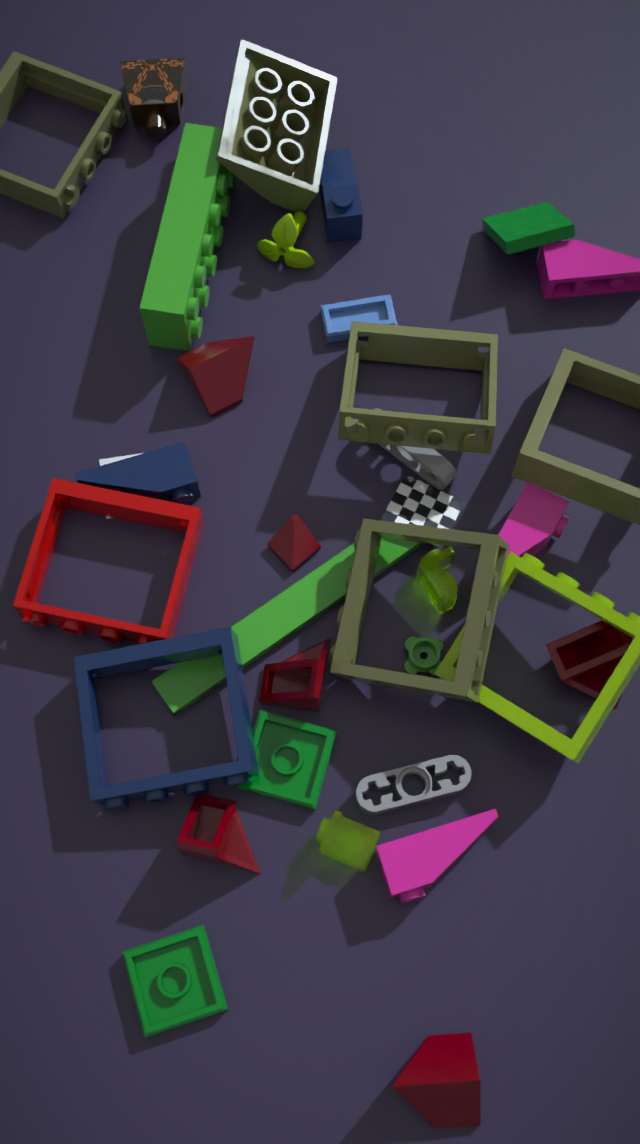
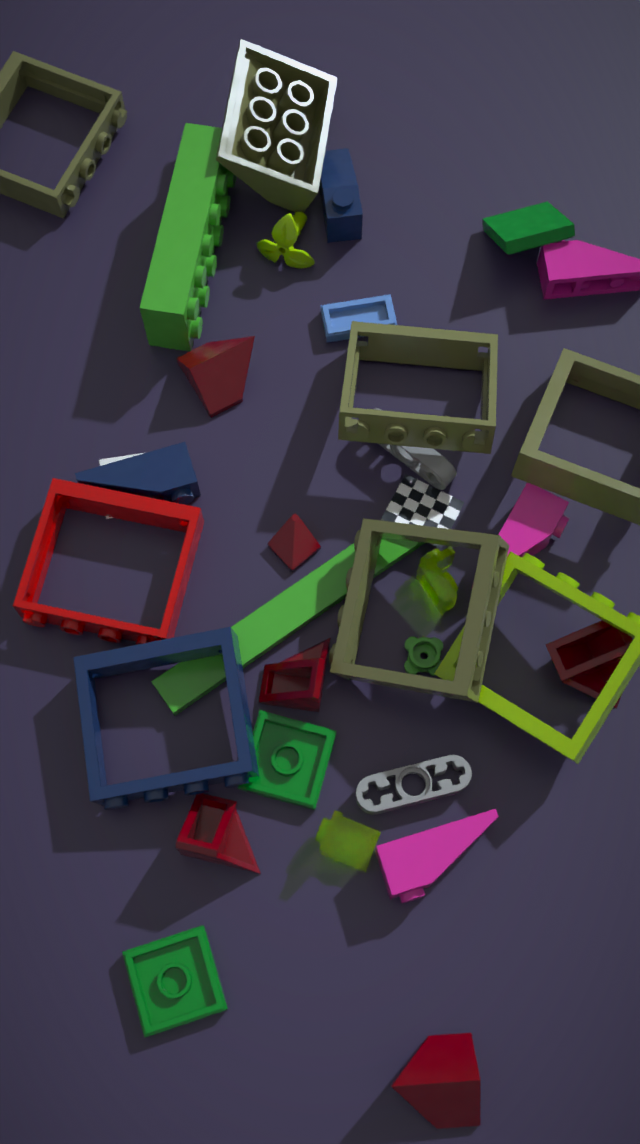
(155, 93): dark brown torso -> none

